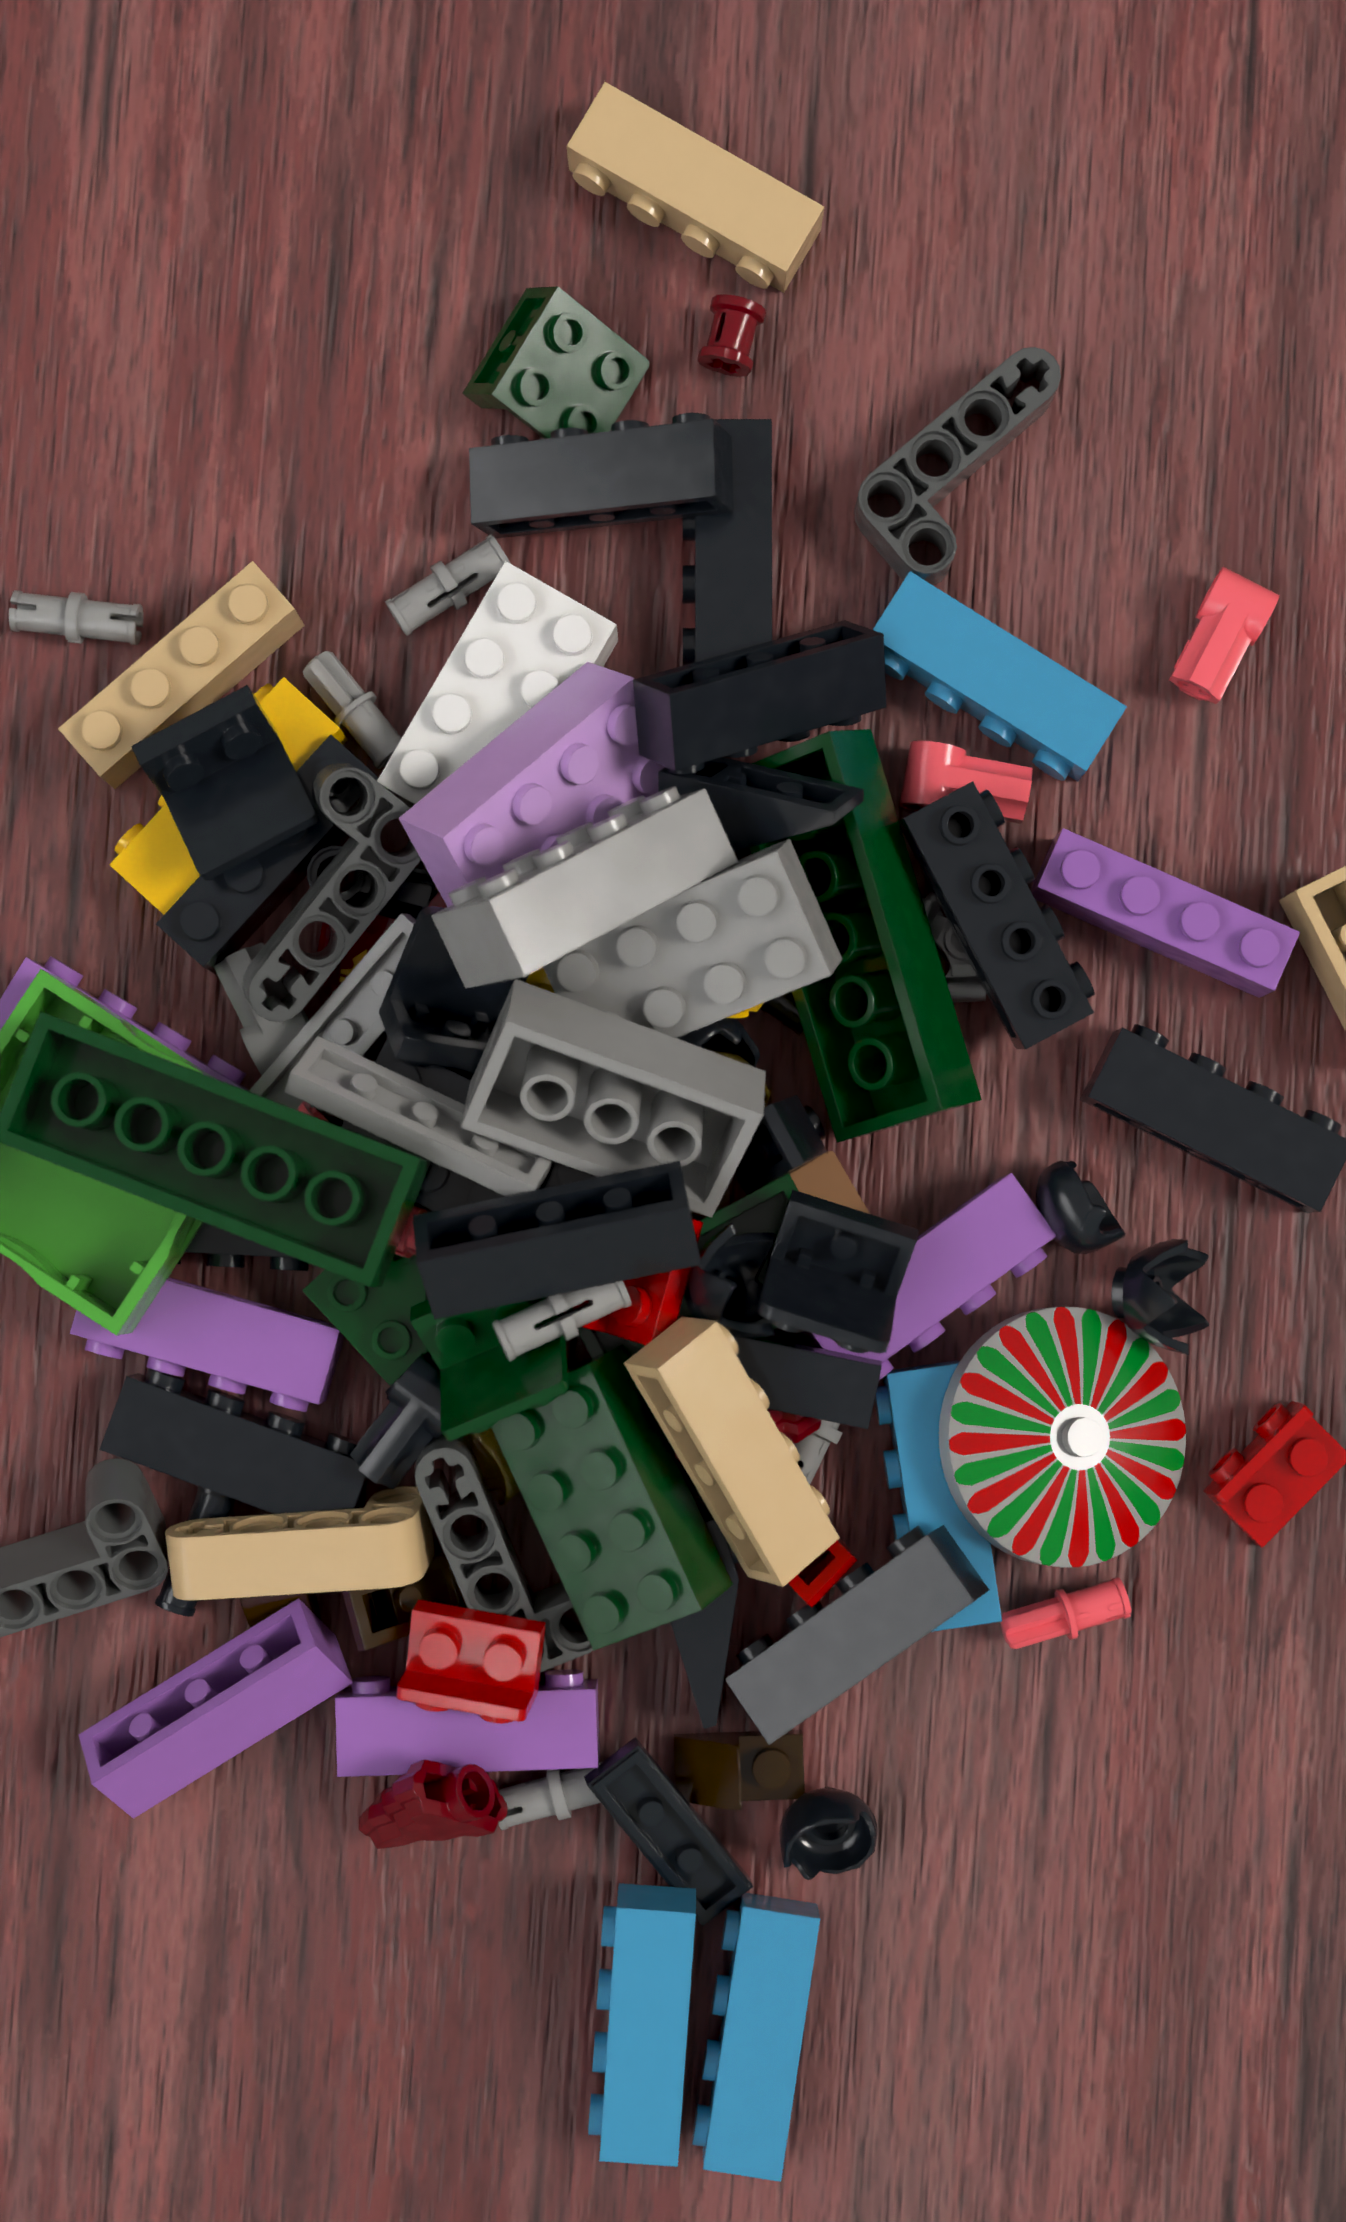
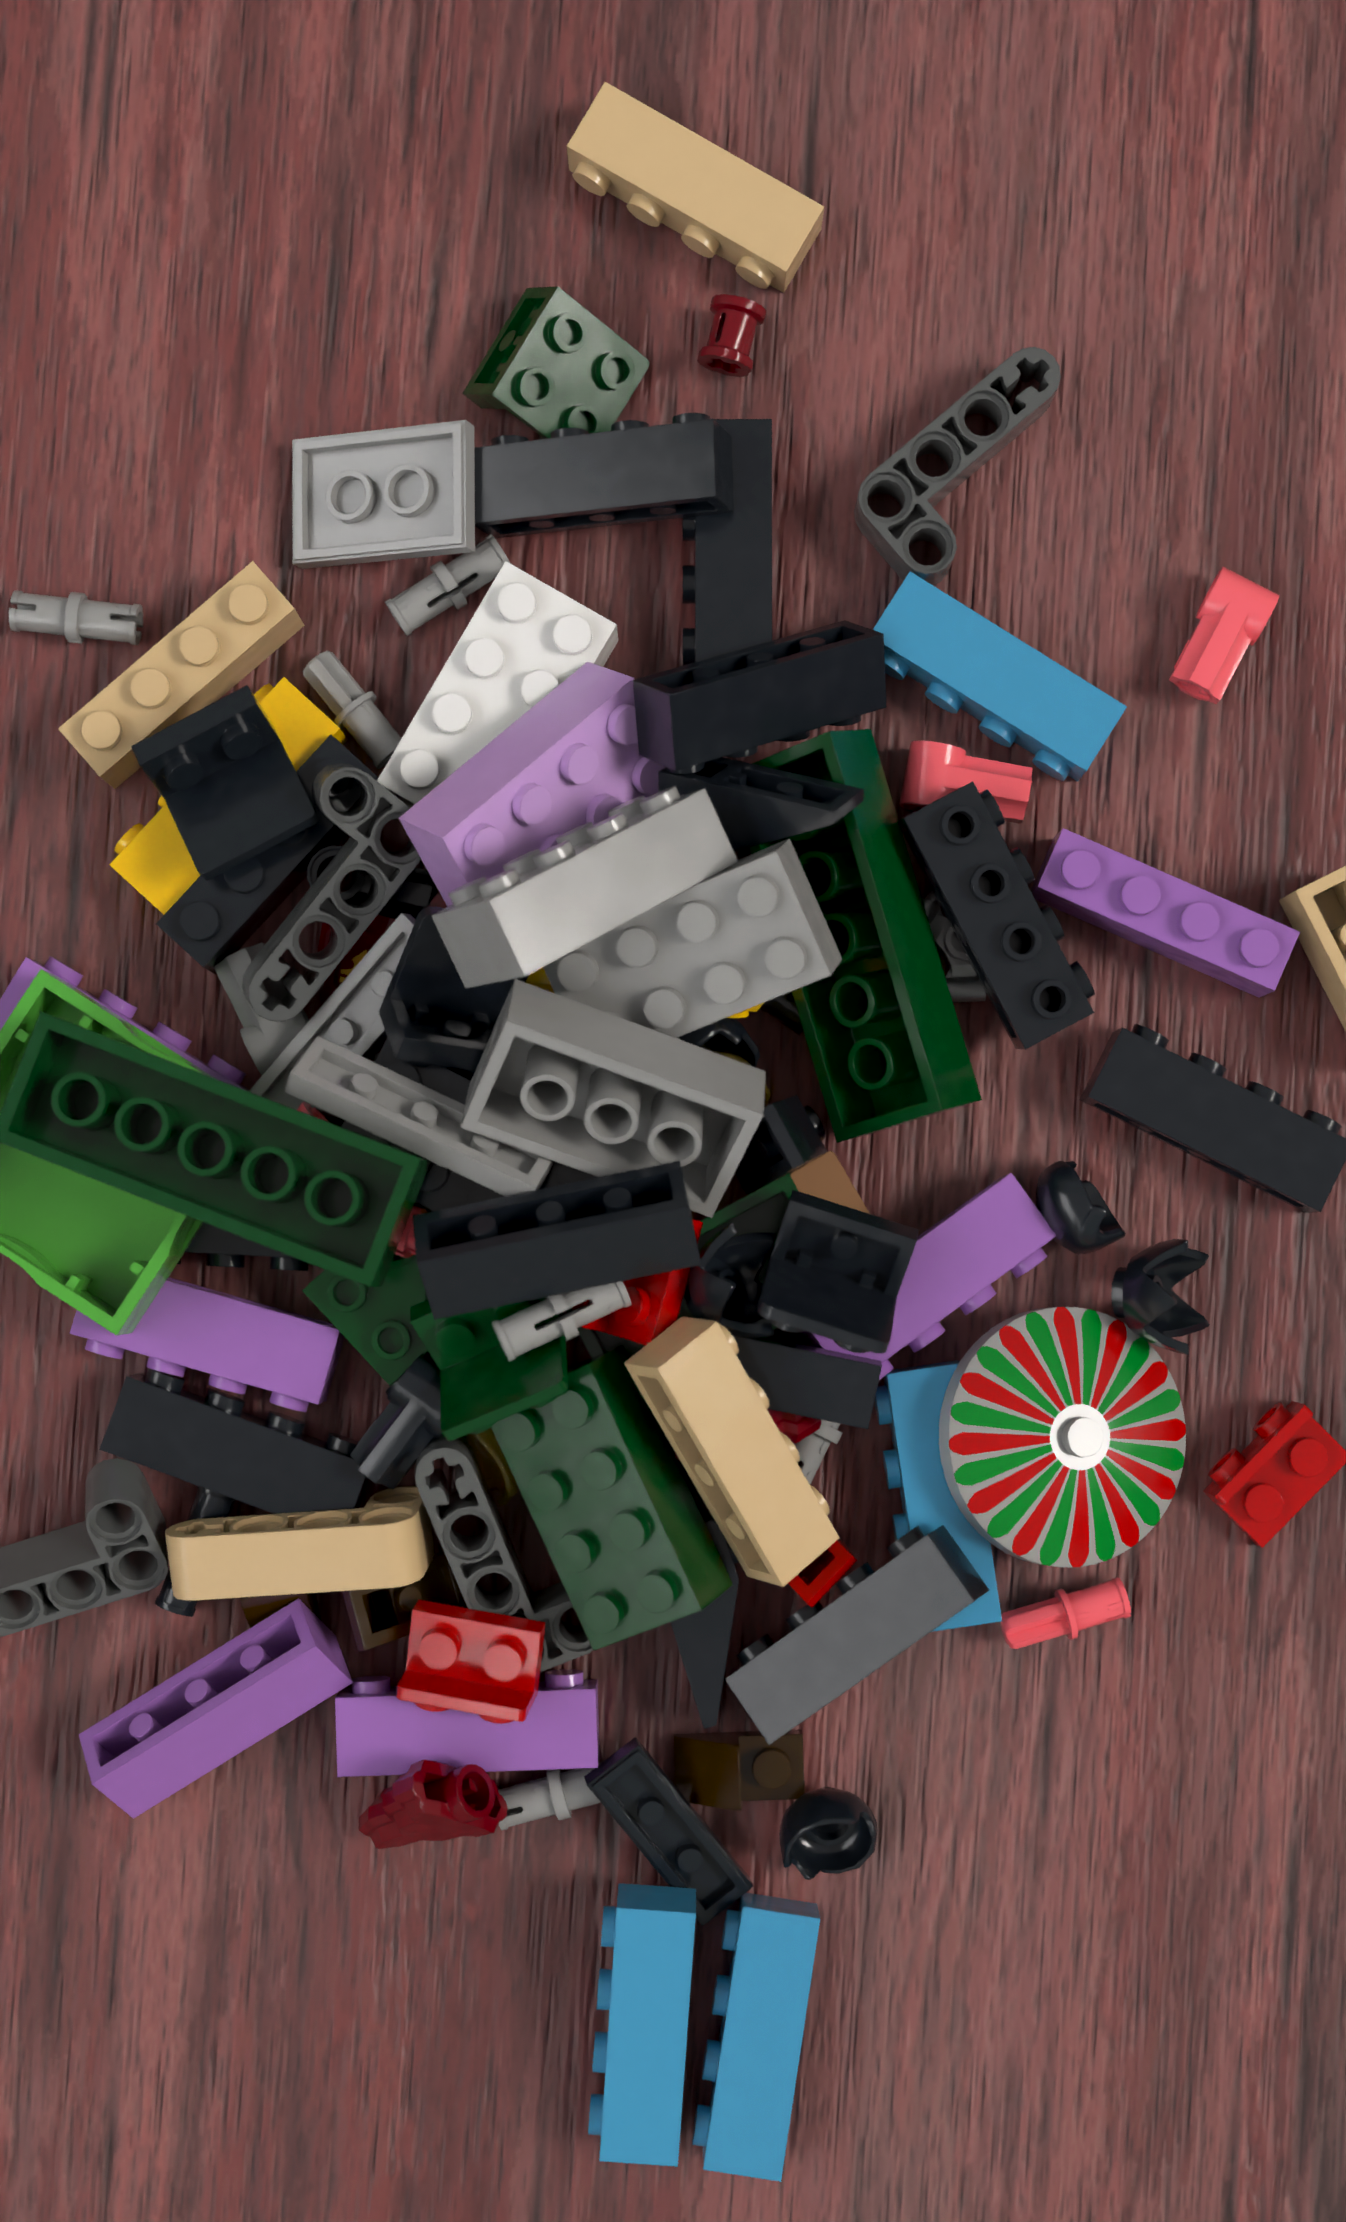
(383, 495): none -> light grey tile

